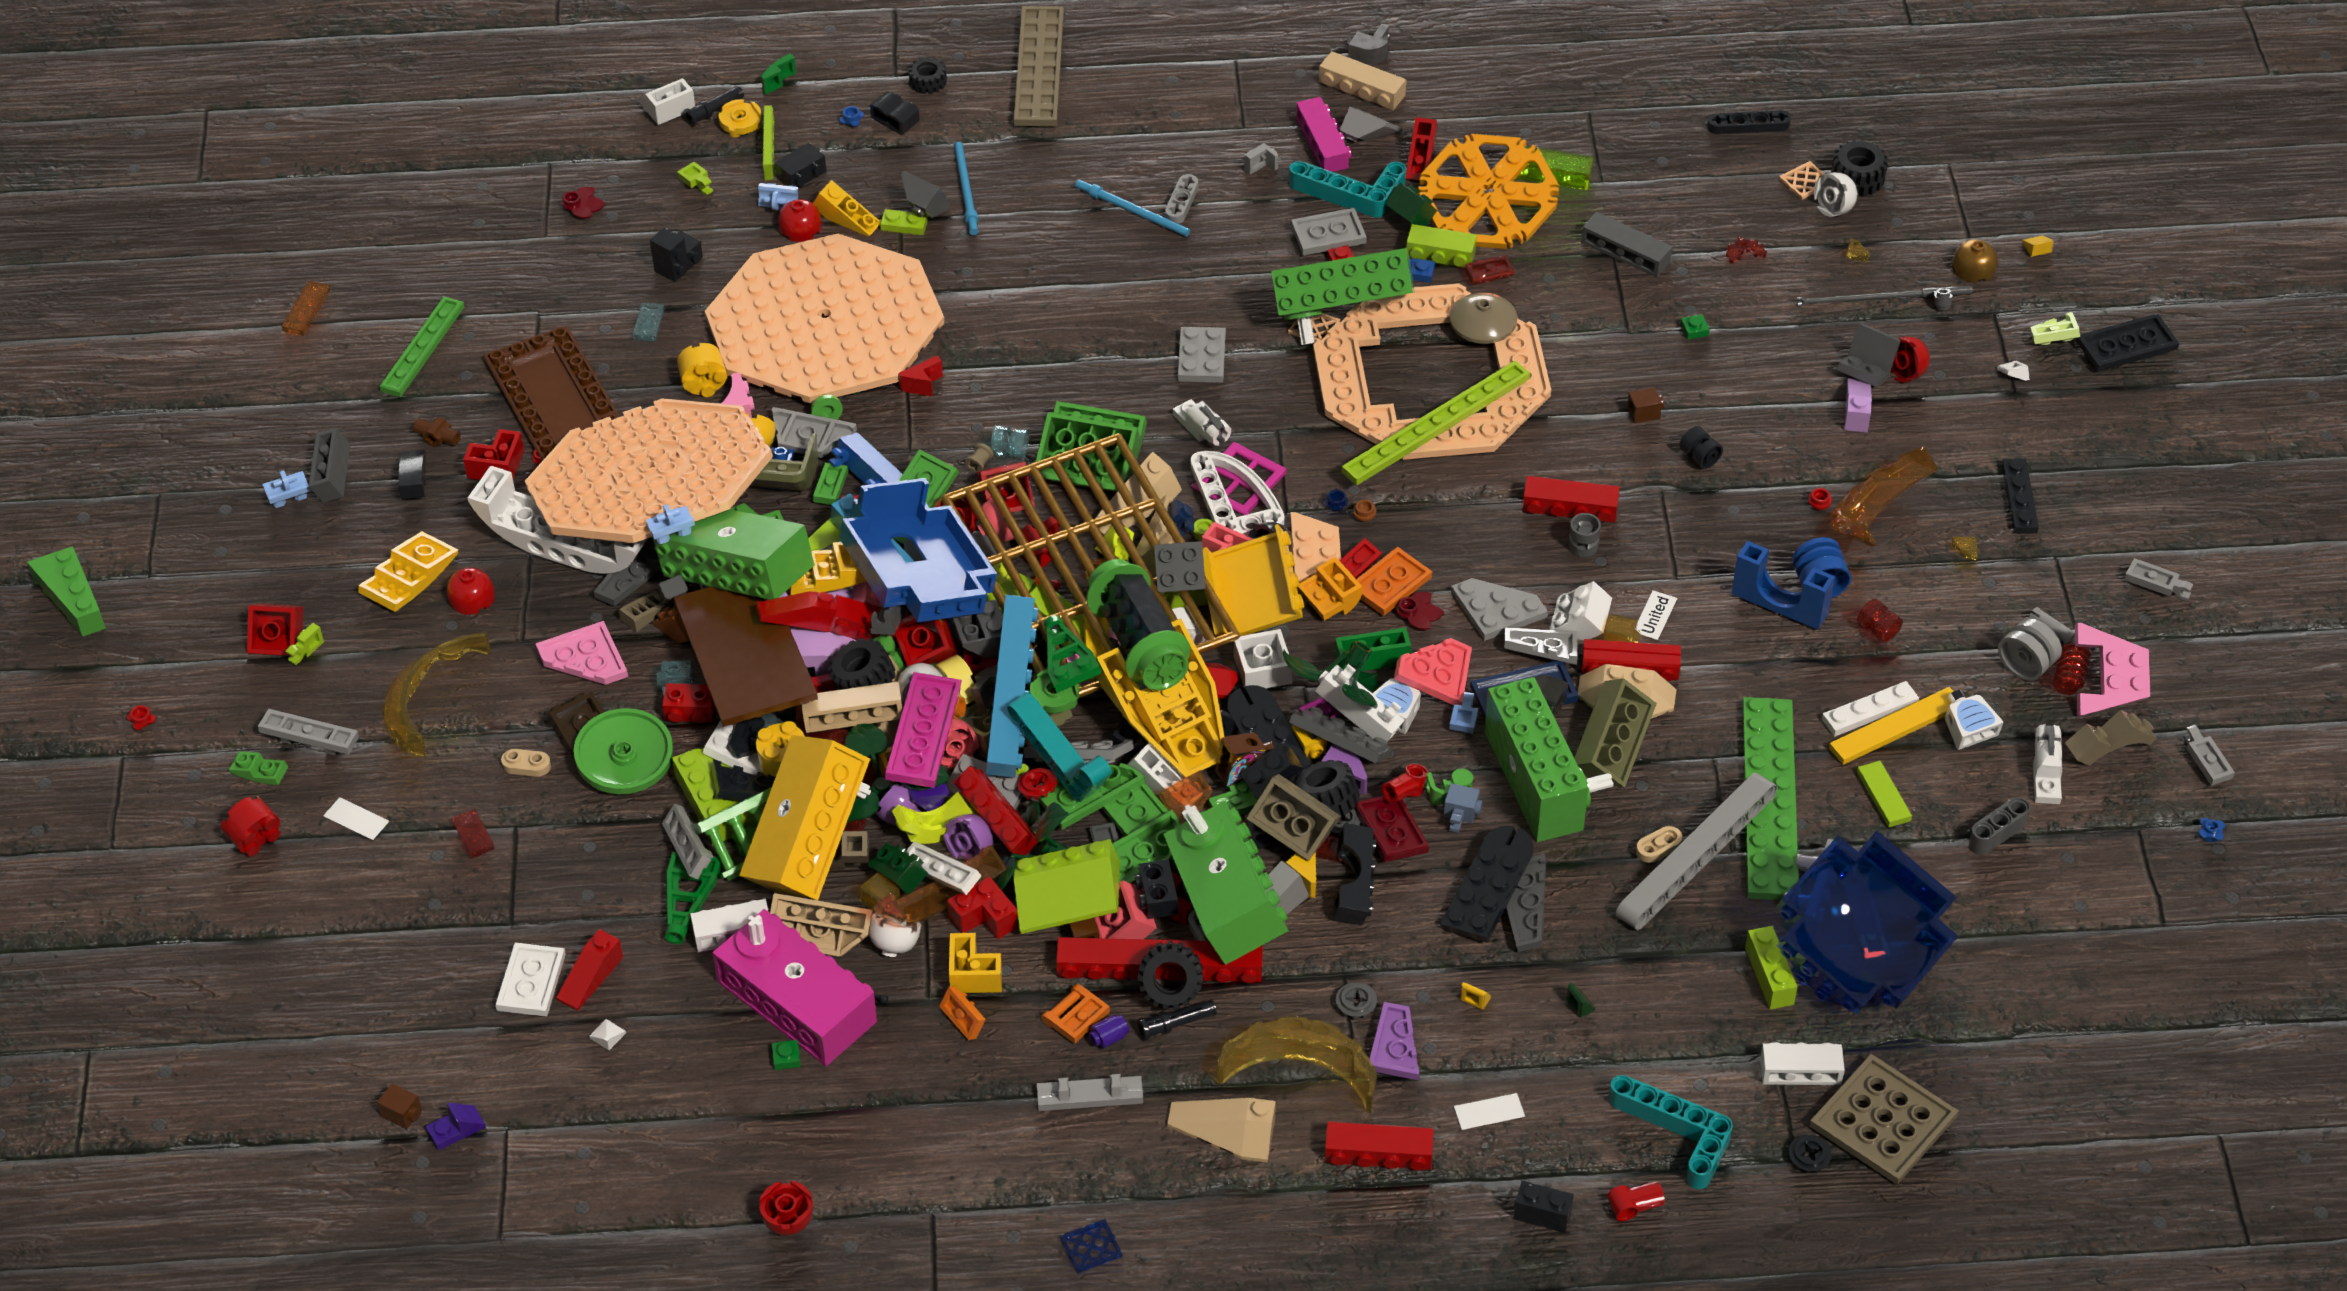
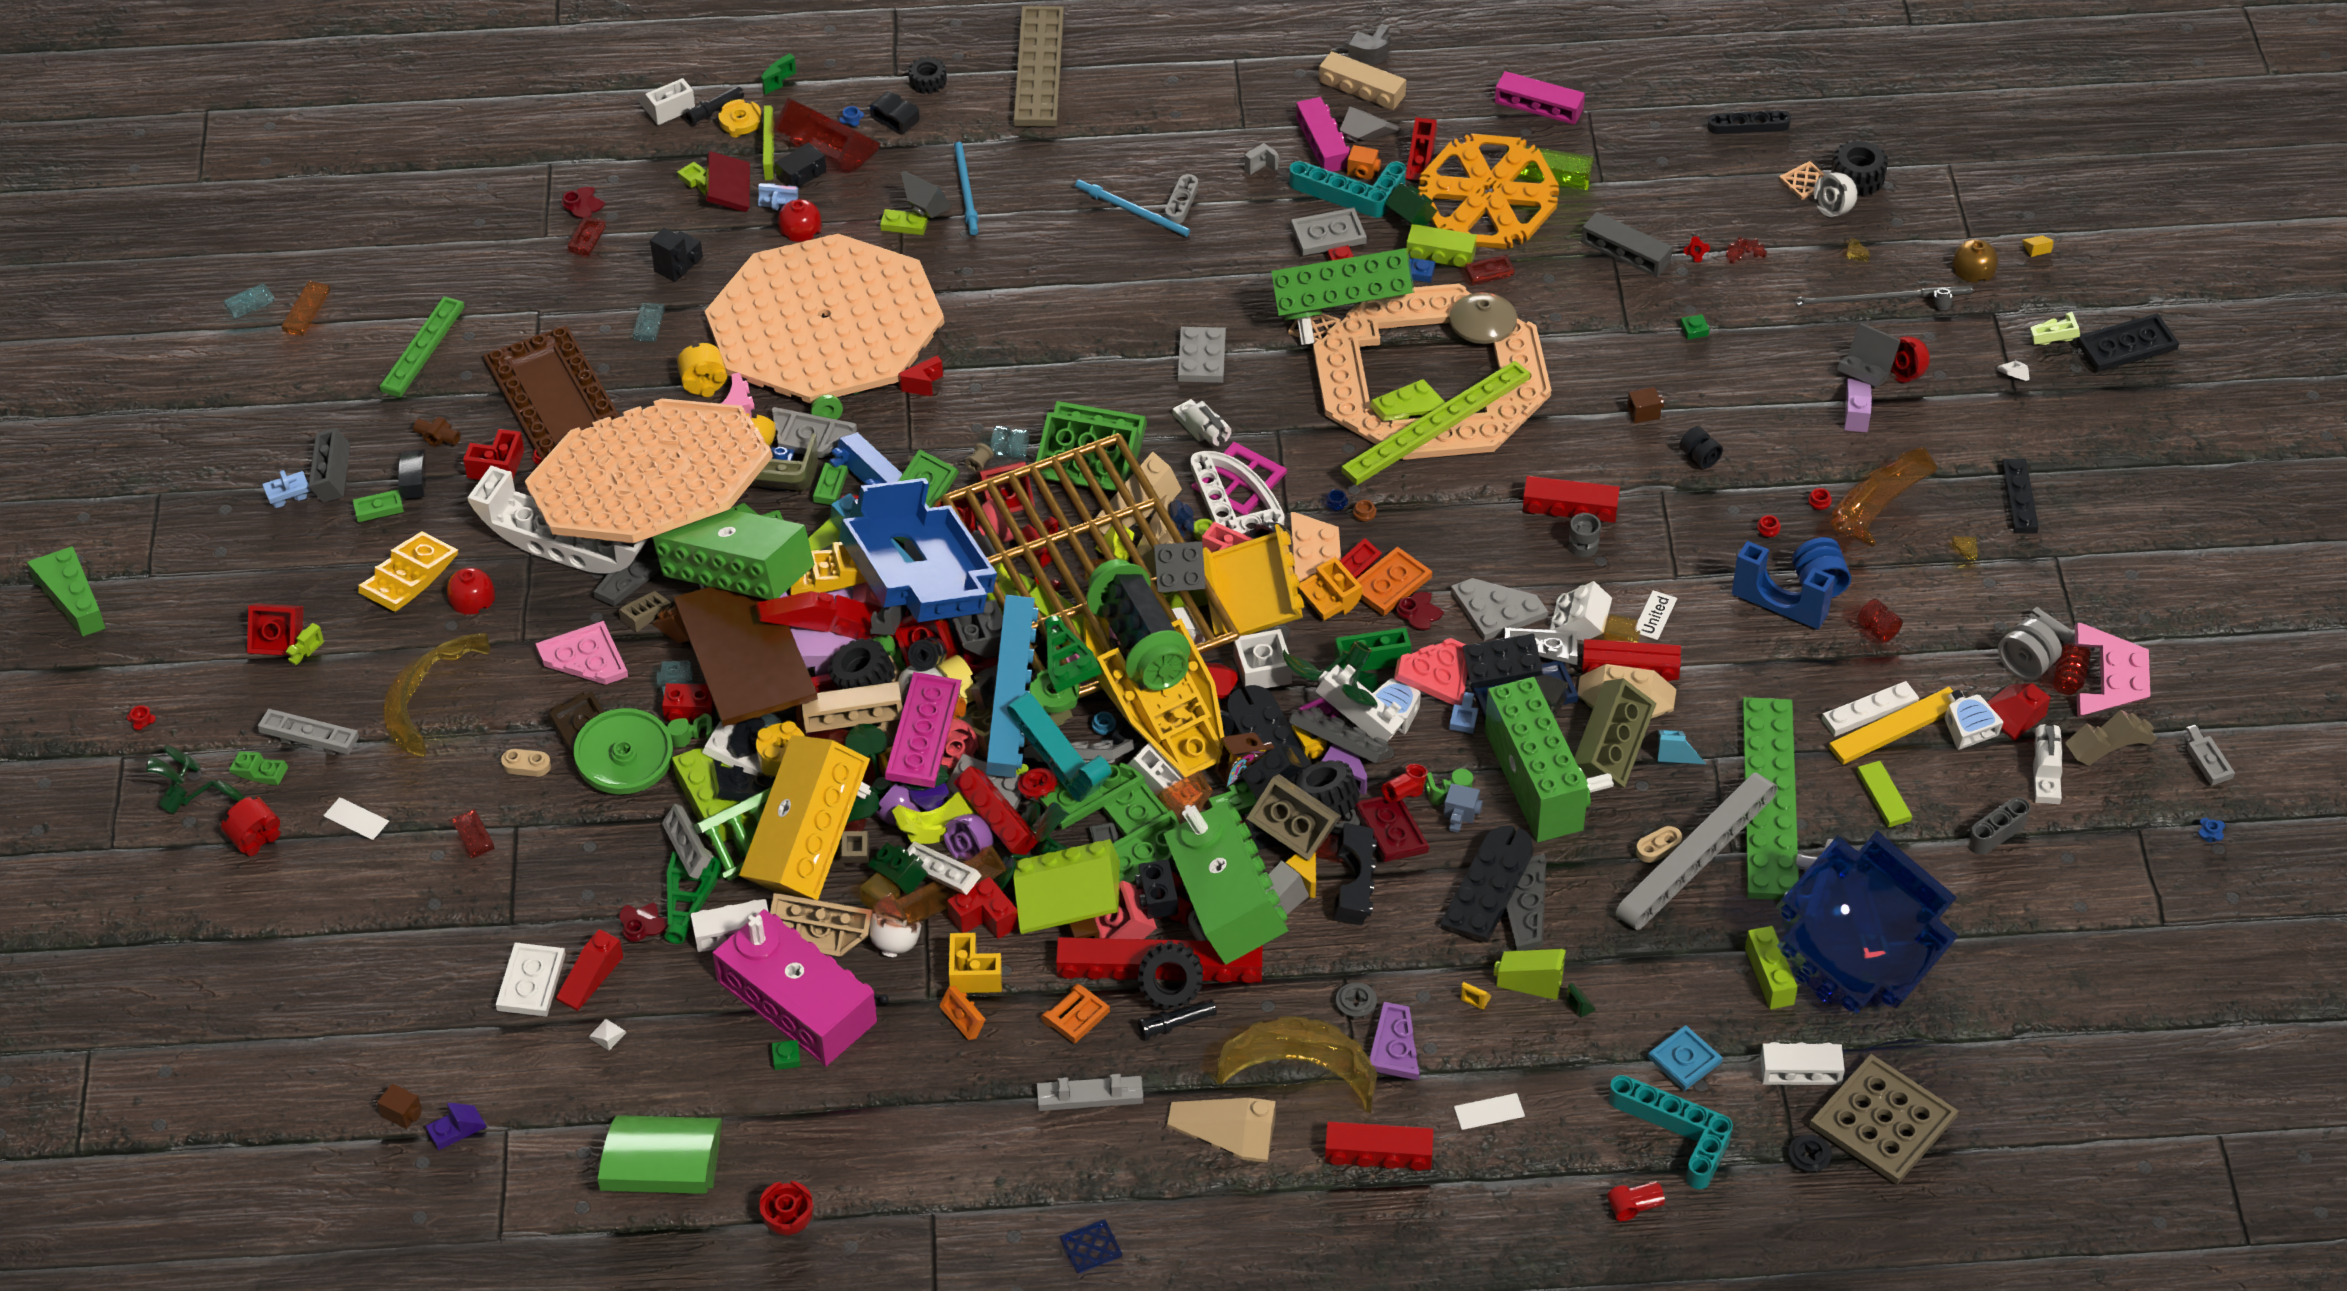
(176, 794): none -> dark green plant
(249, 300): none -> clear light blue plate
(378, 505): none -> bright green plate
(586, 236): none -> clear red plate
(643, 920): none -> dark red plate
(660, 1154): none -> bright green slope
(670, 521): light blue hips -> none
(672, 588): dark grey slope -> none
(682, 731): none -> bright green leg
(728, 181): none -> dark red tile
(825, 134): none -> clear red windscreen
(844, 210): yellow slope -> none
(927, 653): none -> black wheel
(1104, 723): none -> dark azure plate
(1108, 1031): dark purple brick -> none
(1363, 162): none -> orange brick
(1407, 401): none -> lime wing
(1502, 660): none -> black plate
(1532, 972): none -> lime slope
(1539, 97): none -> dark pink brick
(1543, 1206): black brick -> none
(1674, 748): none -> medium azure slope
(1685, 1057): none -> dark azure plate
(1690, 249): none -> red plate
(1768, 526): none -> red plate
(2020, 708): none -> red slope
(2158, 579): light grey plate -> none

